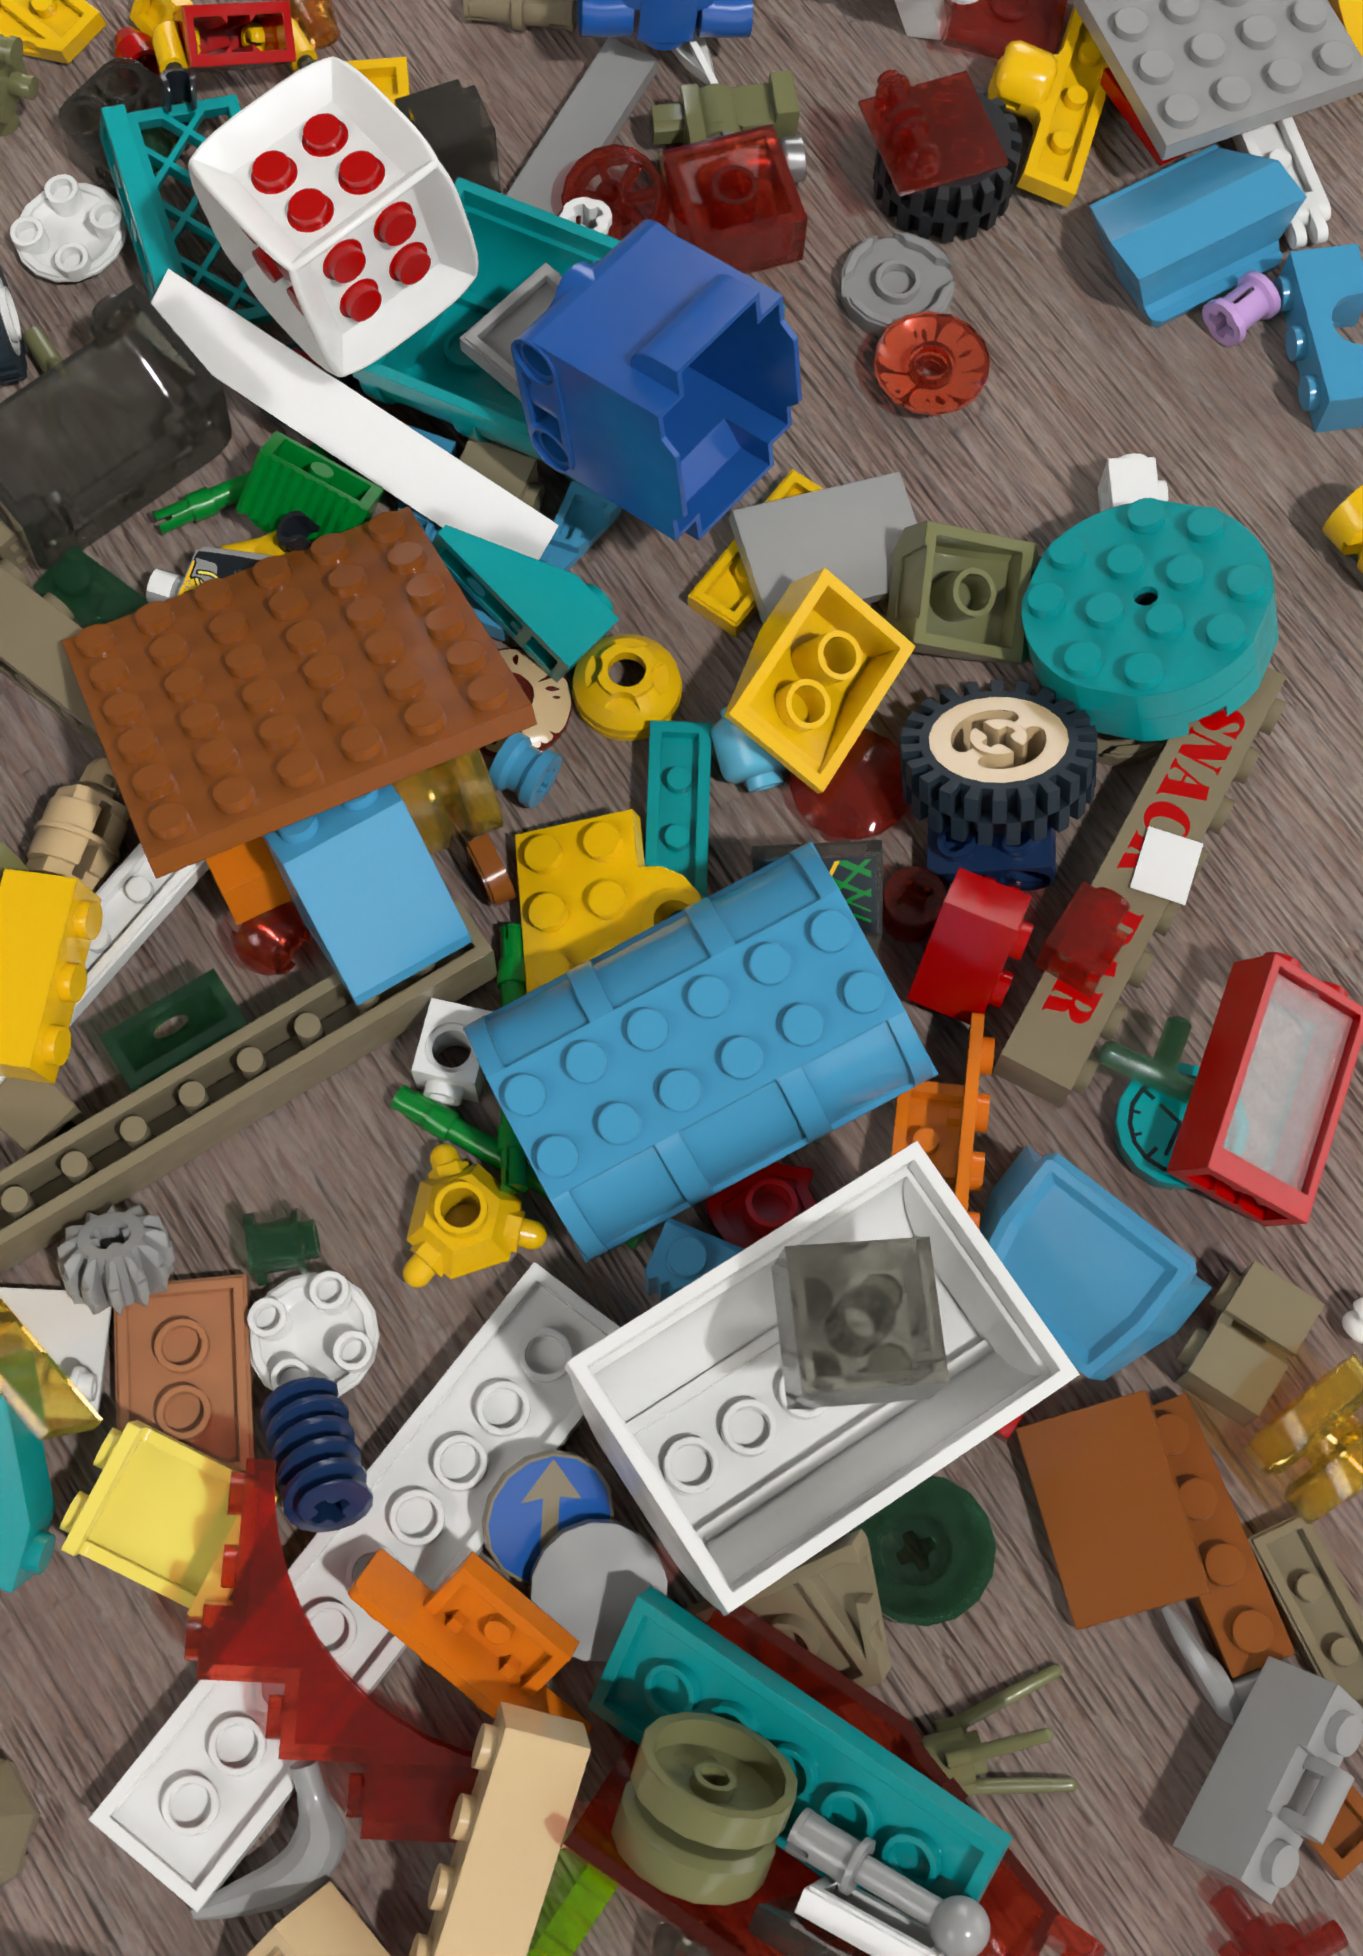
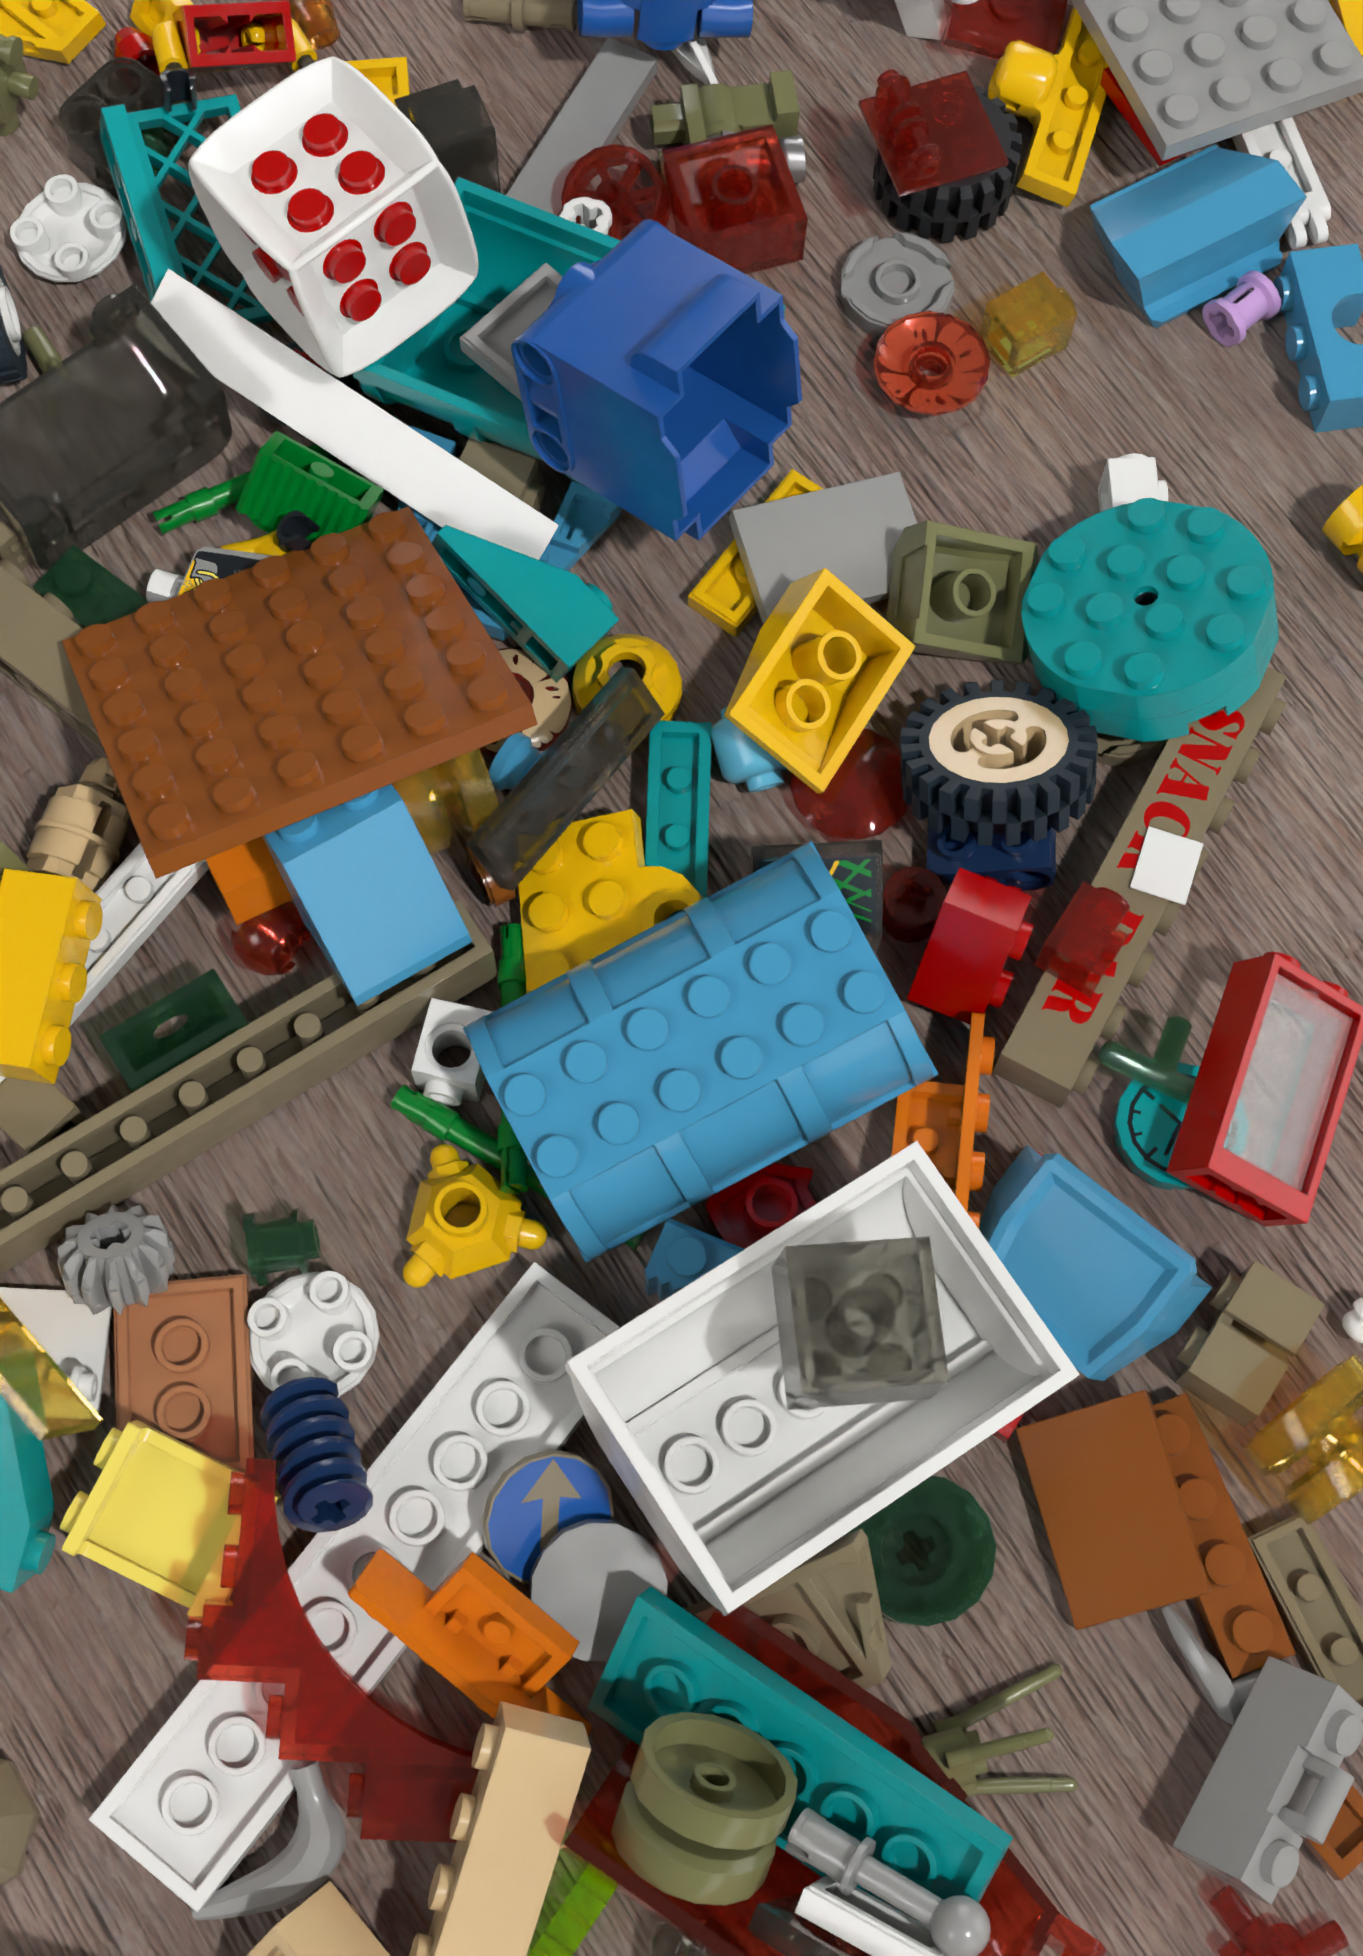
(565, 778): none -> clear smoke tile
(1028, 323): none -> clear yellow brick

